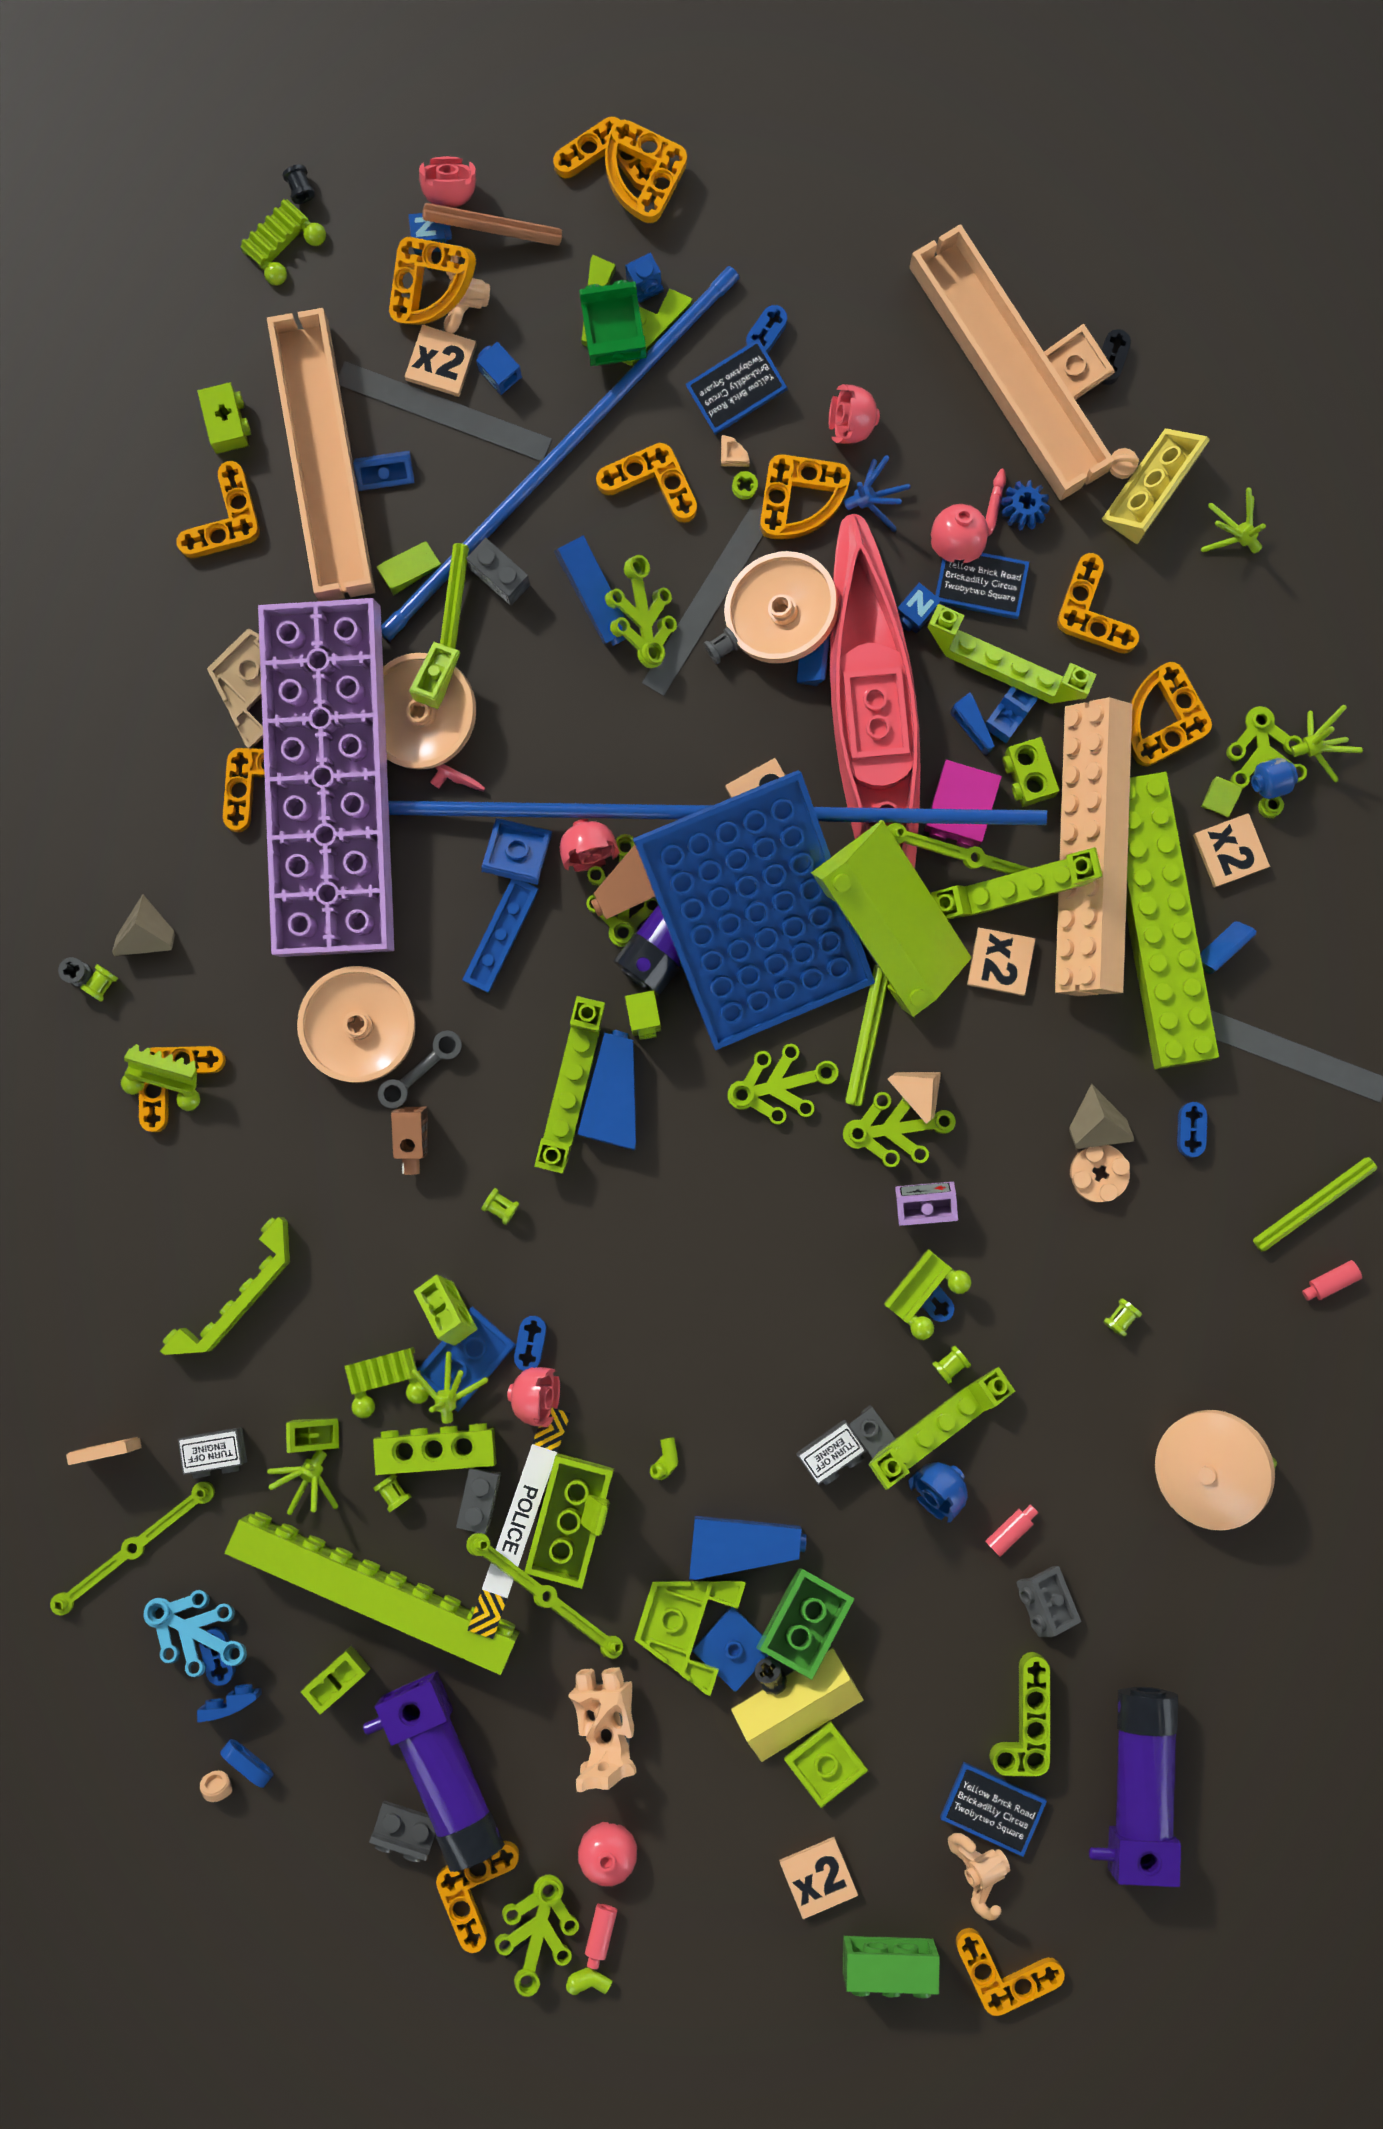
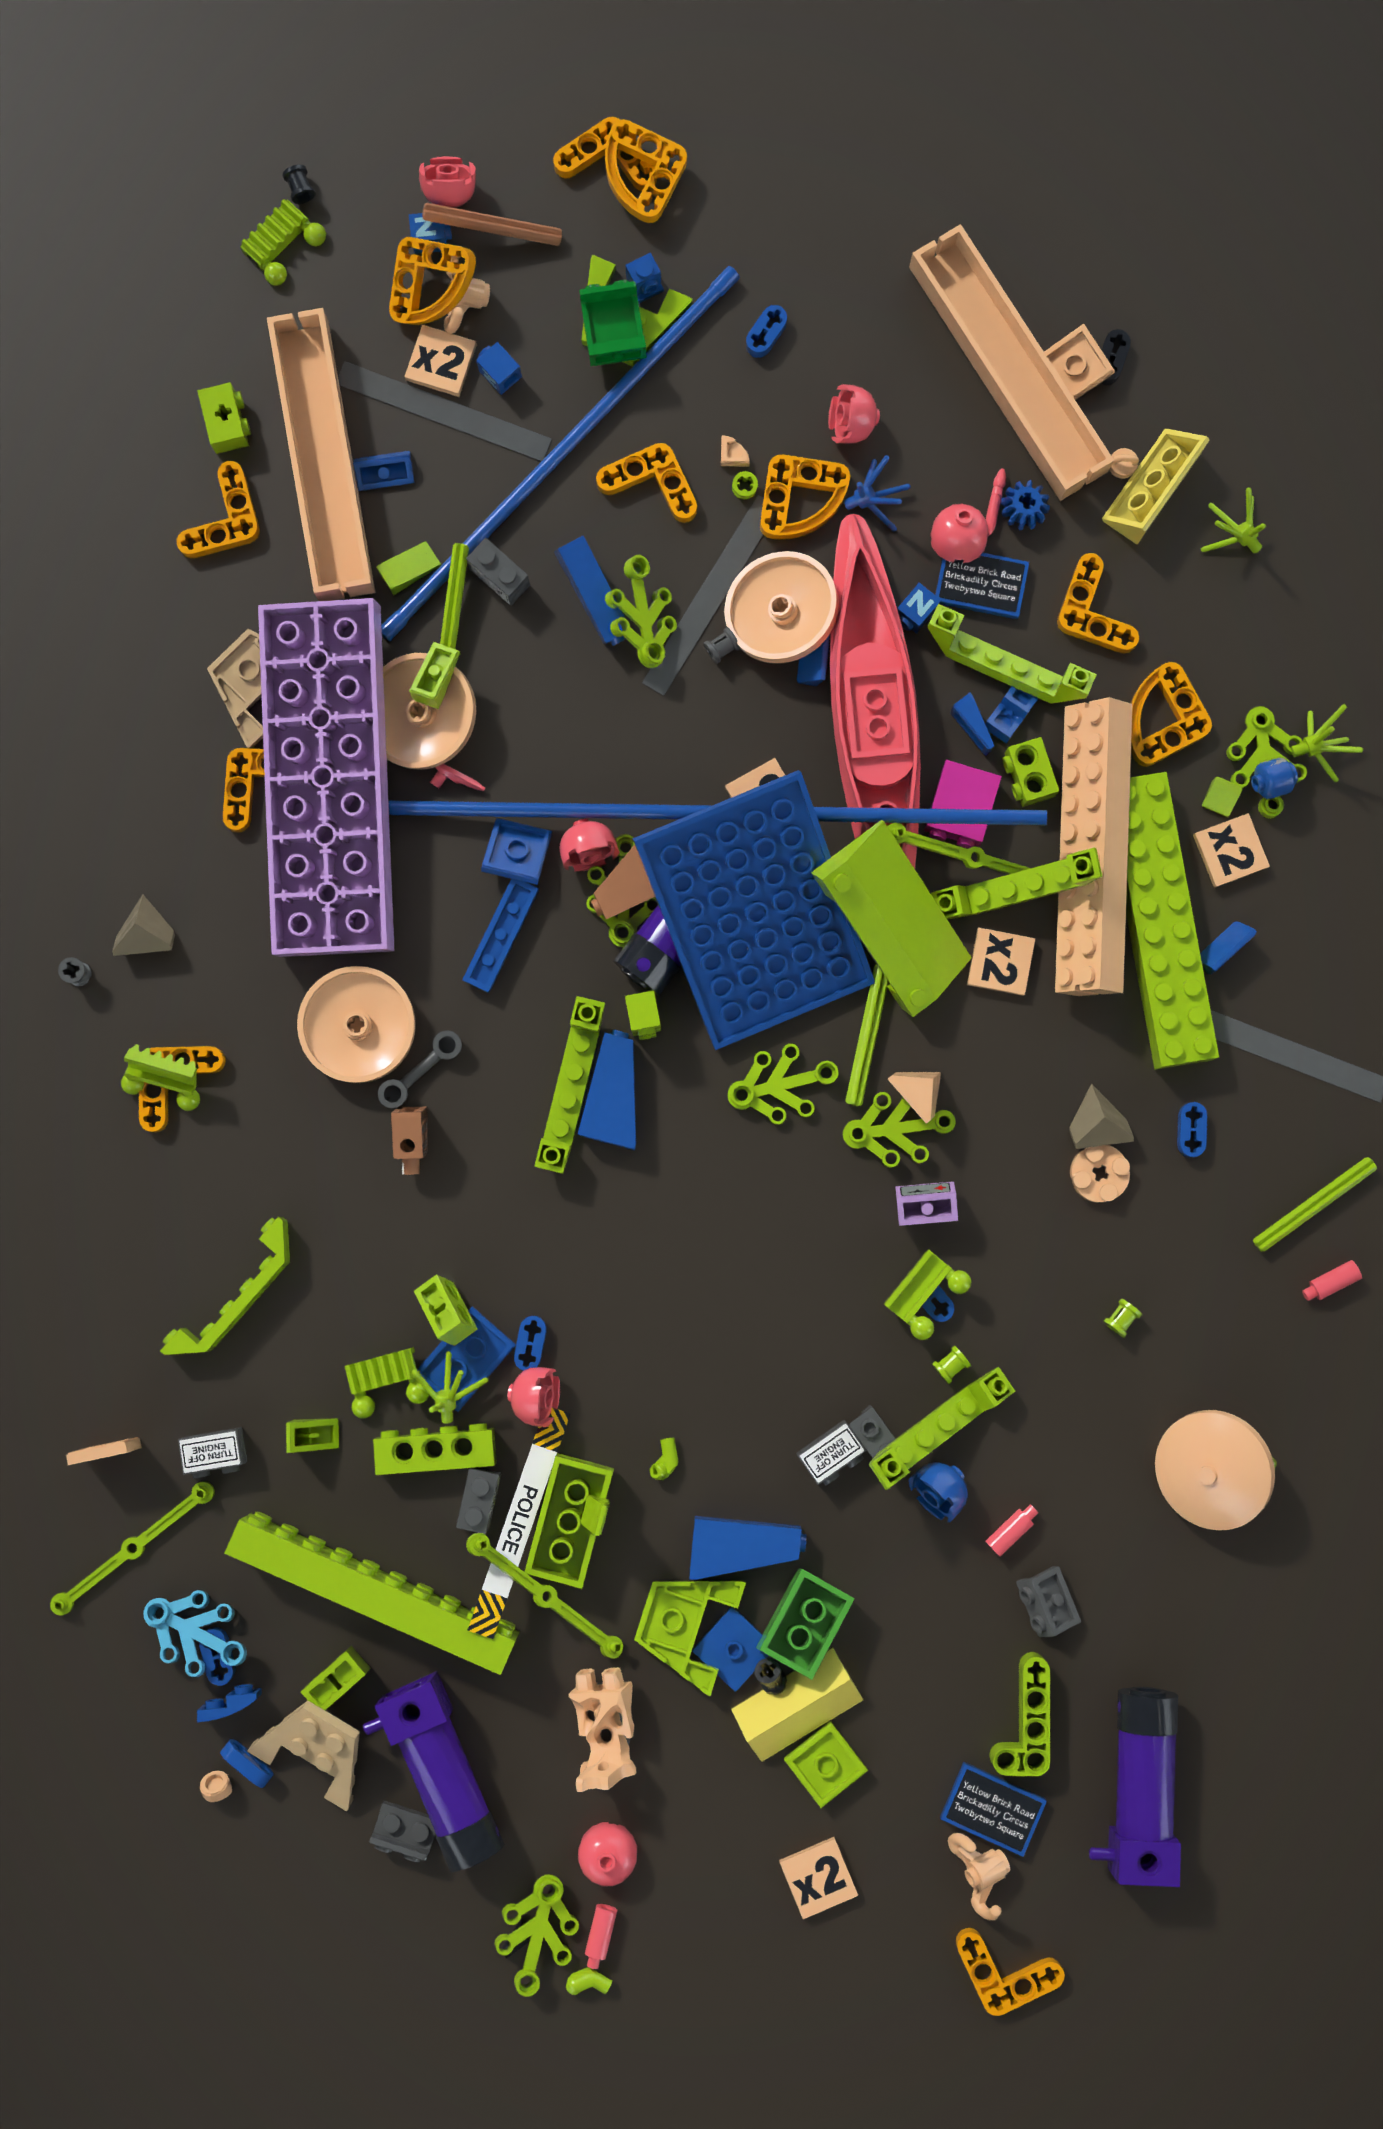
(99, 982): lime bush -> none
(310, 1473): lime plant -> none
(319, 1740): none -> tan wing
(392, 1492): lime bush -> none
(462, 1892): light orange beam -> none
(500, 1206): lime bush -> none
(736, 386): black tile -> none
(890, 1966): bright green brick -> none

